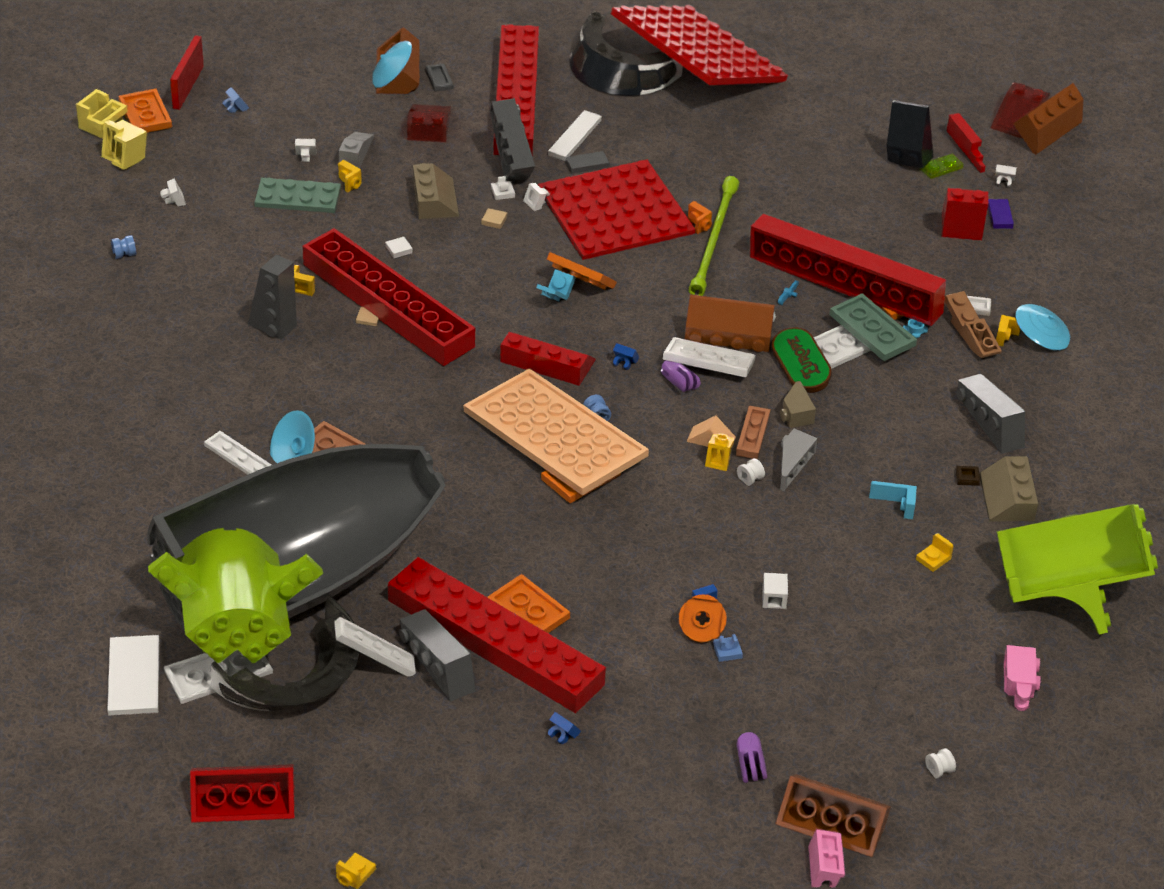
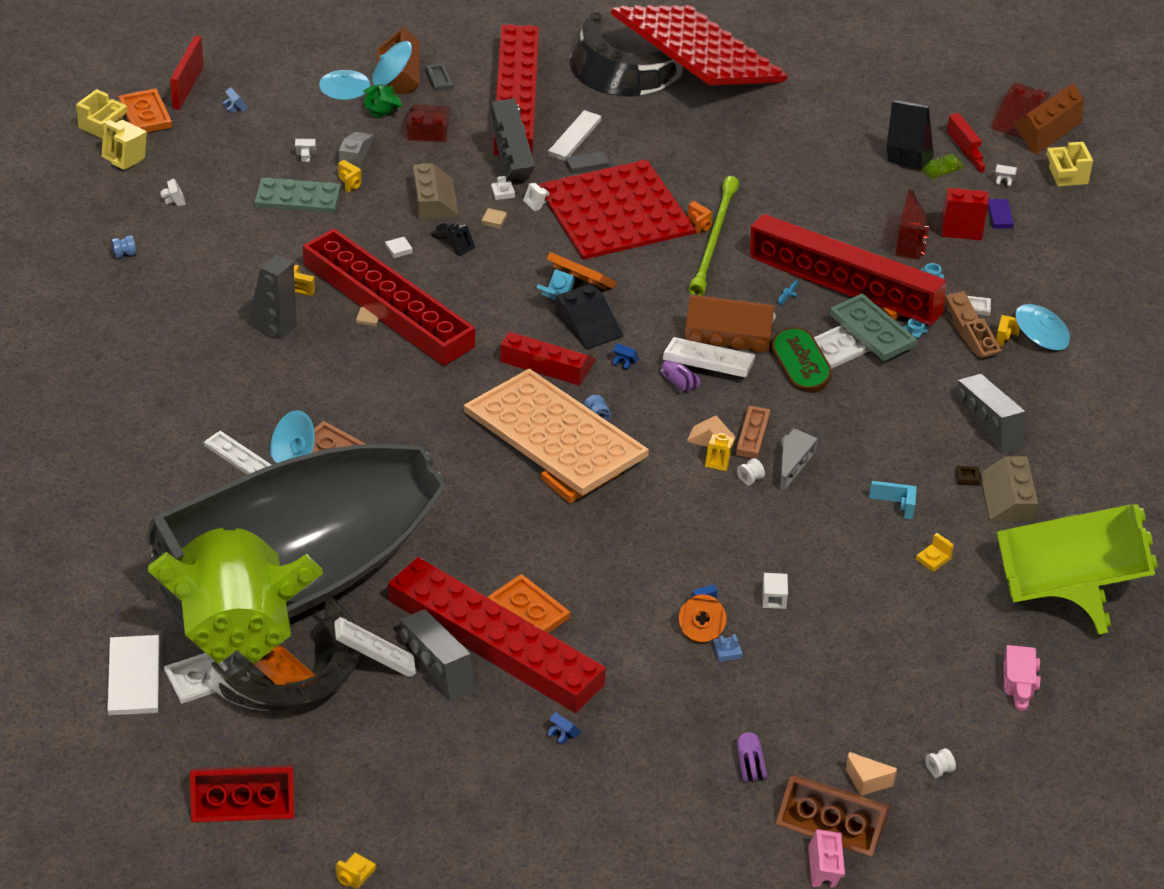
(283, 667): none -> orange tile
(344, 84): none -> medium azure hat
(381, 100): none -> green hair
(458, 235): none -> black bracket
(588, 316): none -> black slope
(798, 407): dark tan slope -> none
(869, 774): none -> light nougat slope
(912, 229): none -> clear red slope
(933, 269): none -> medium azure plate
(1070, 164): none -> light yellow plate

